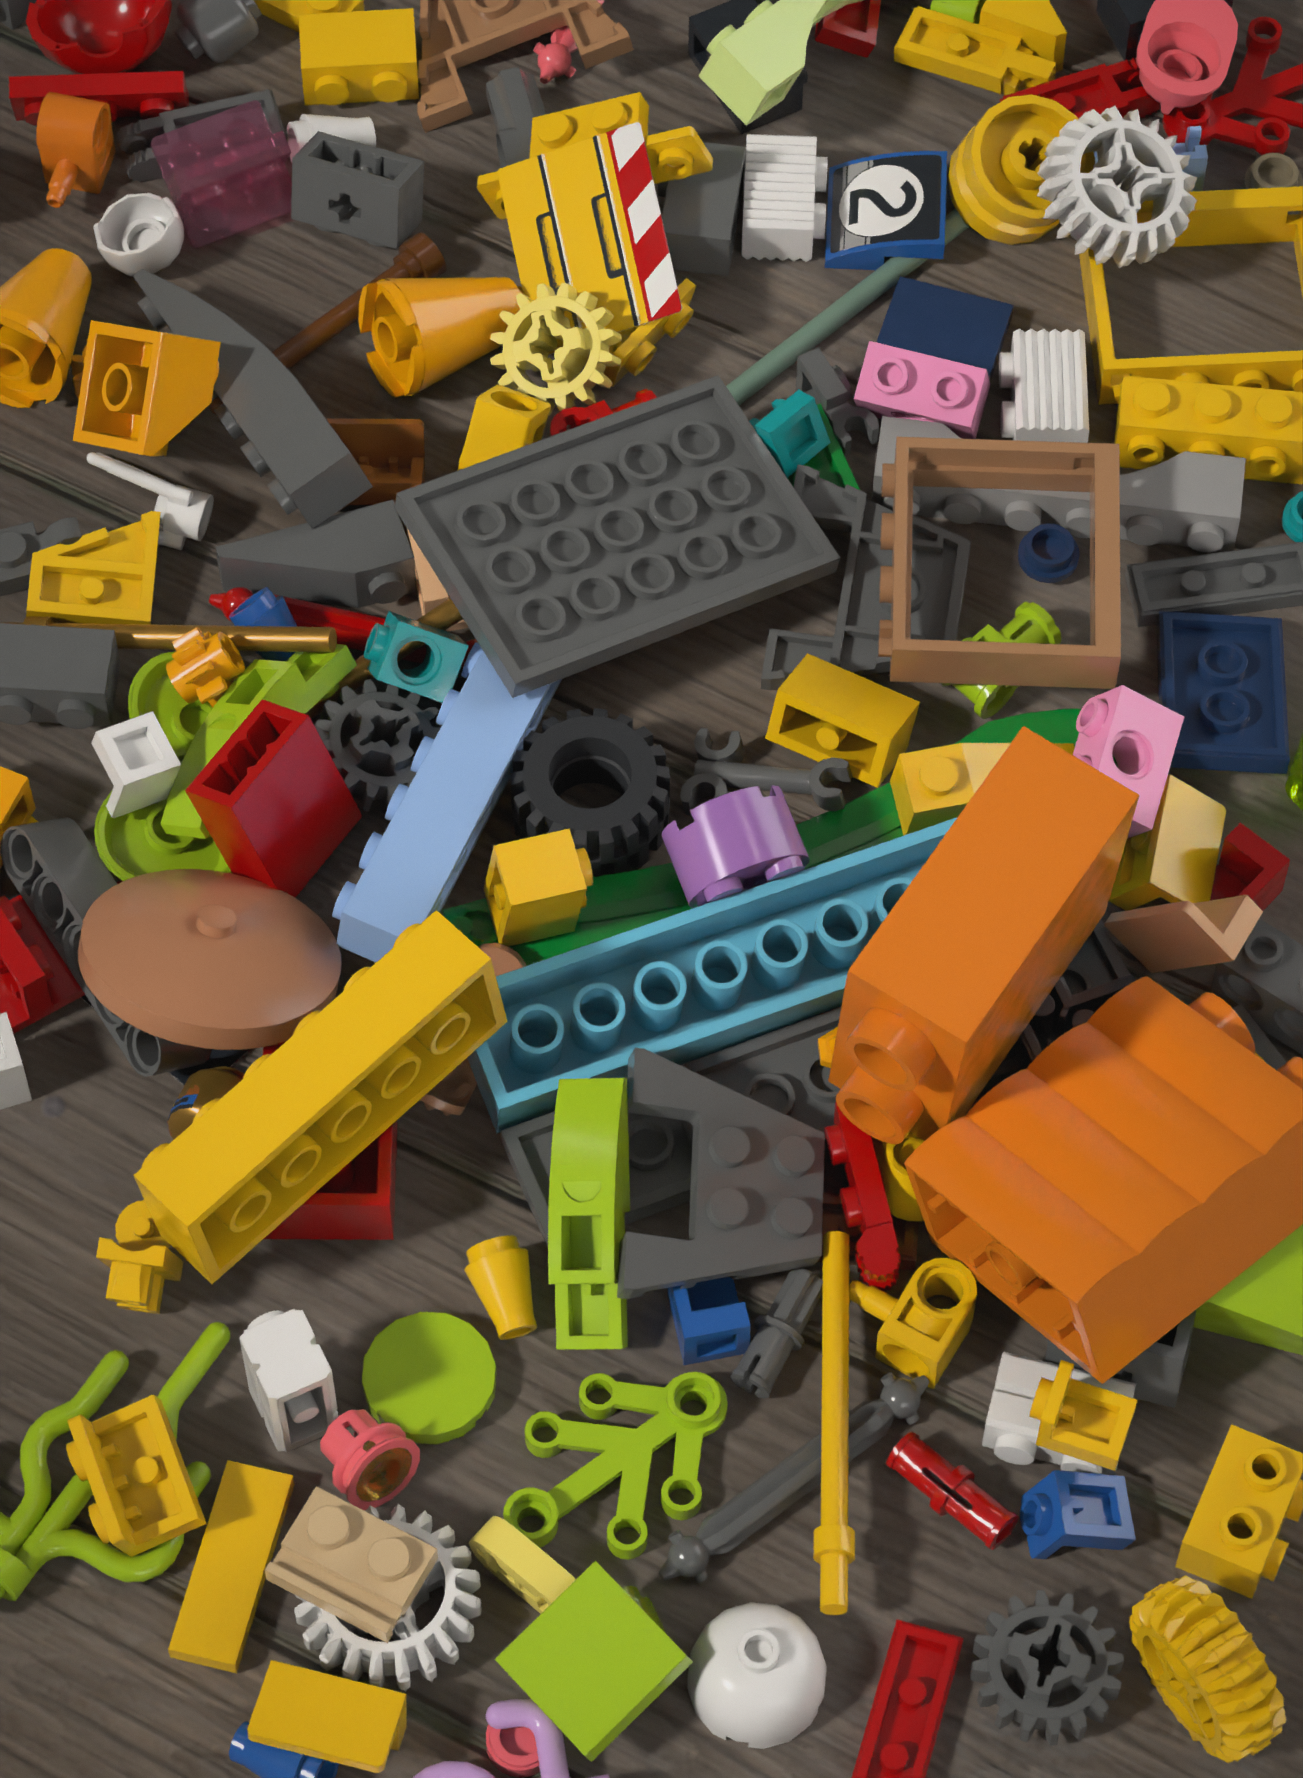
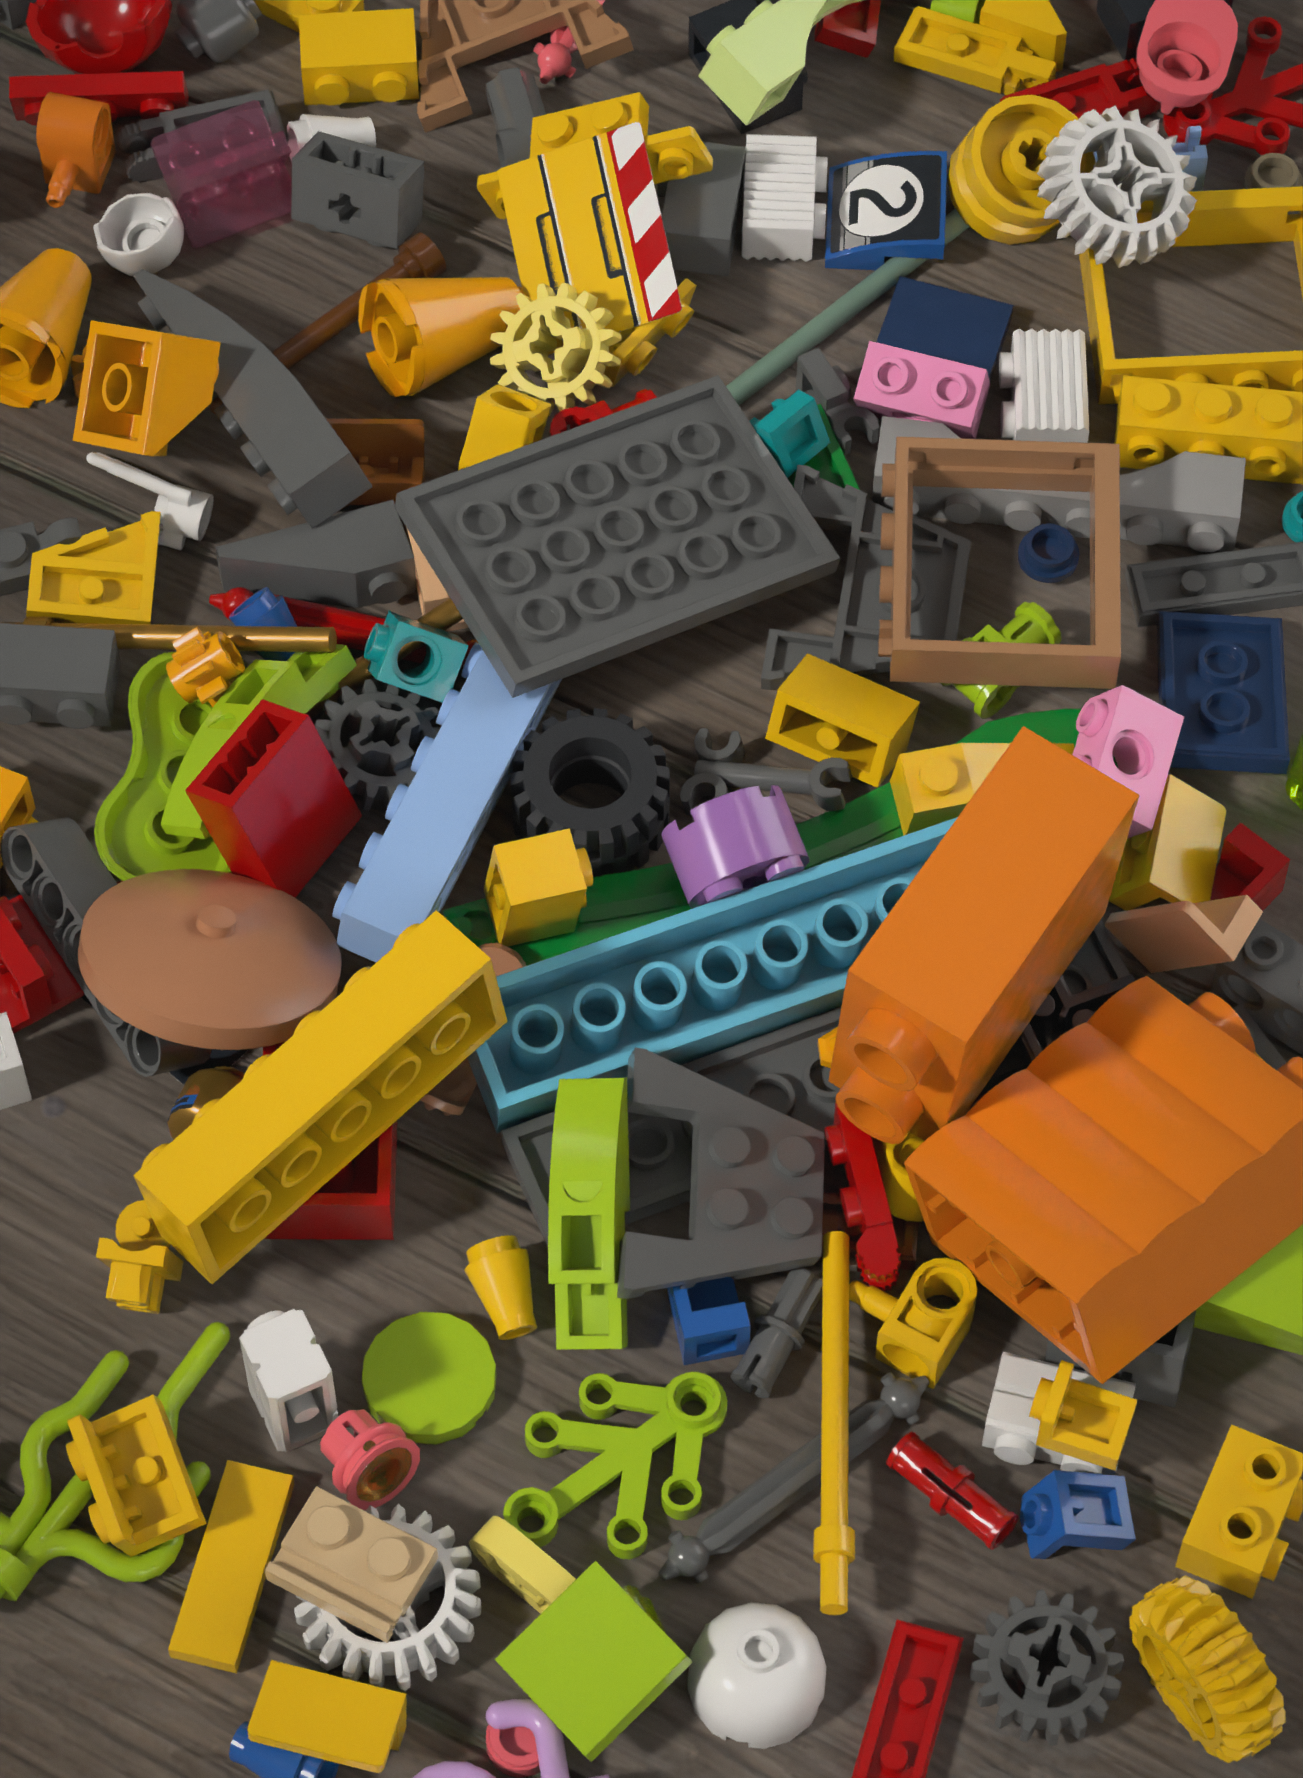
(137, 763): white panel -> none

